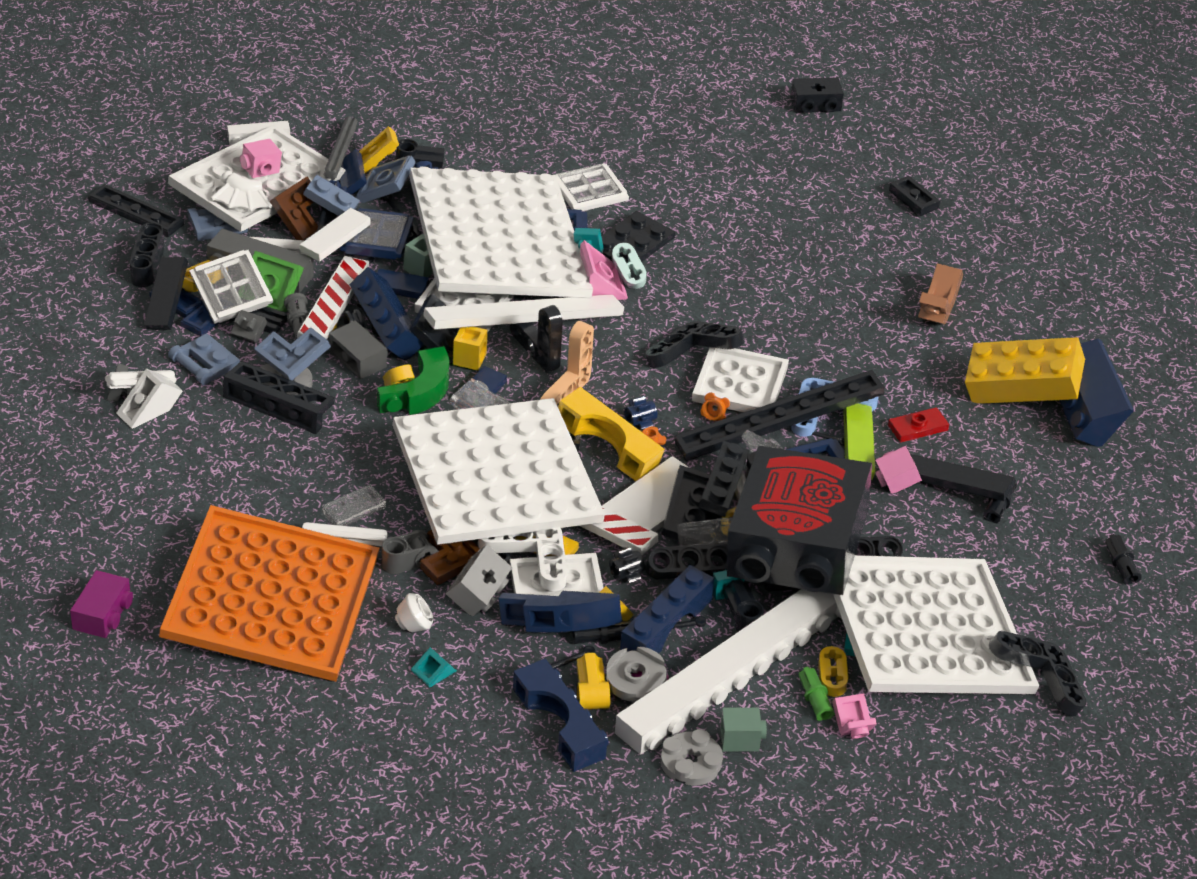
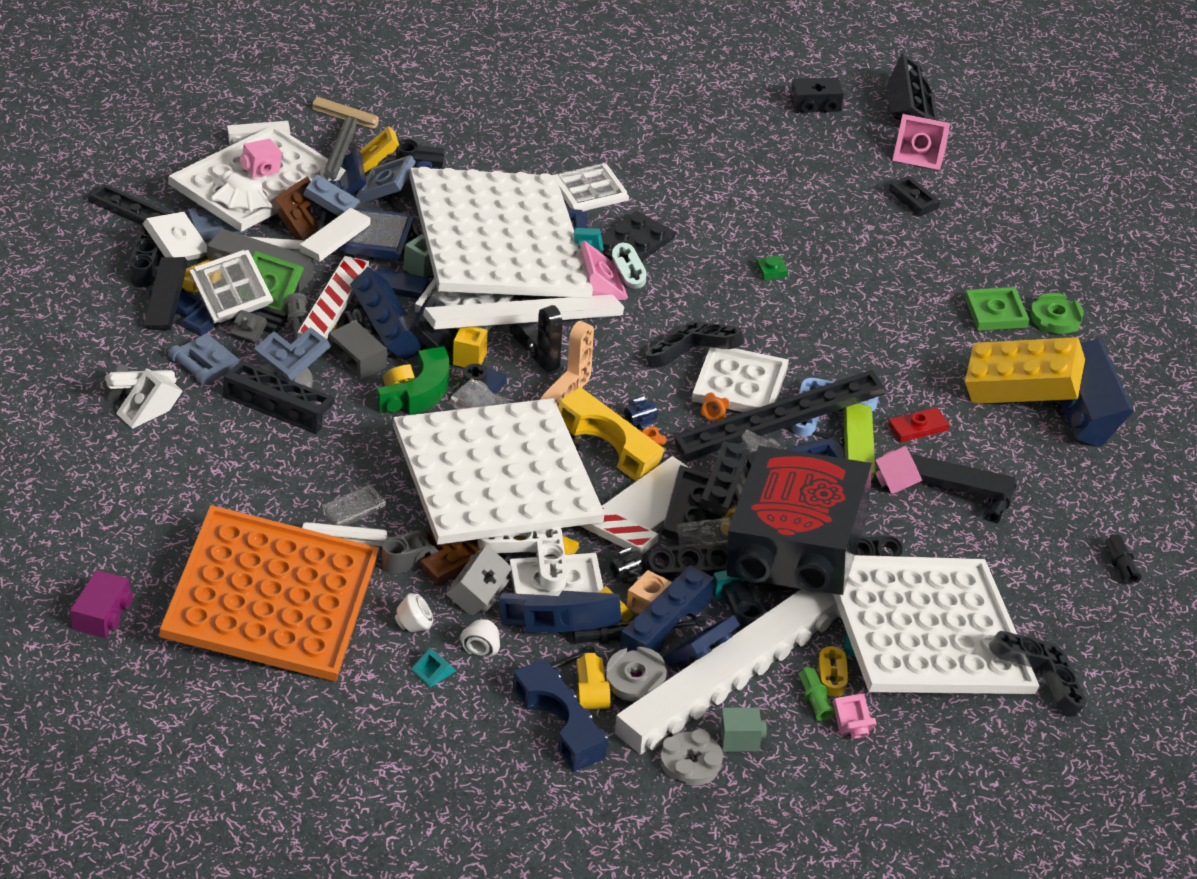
(176, 236): none -> white plate
(341, 111): none -> tan axle
(476, 372): none -> black bush
(481, 638): none -> white cone
(645, 591): none -> light nougat brick
(700, 644): none -> dark blue plate
(772, 267): none -> green plate
(910, 91): none -> black wedge
(921, 142): none -> bright pink slope
(942, 294): nougat arch -> none
(996, 308): none -> bright green plate
(1066, 320): none -> bright green plate

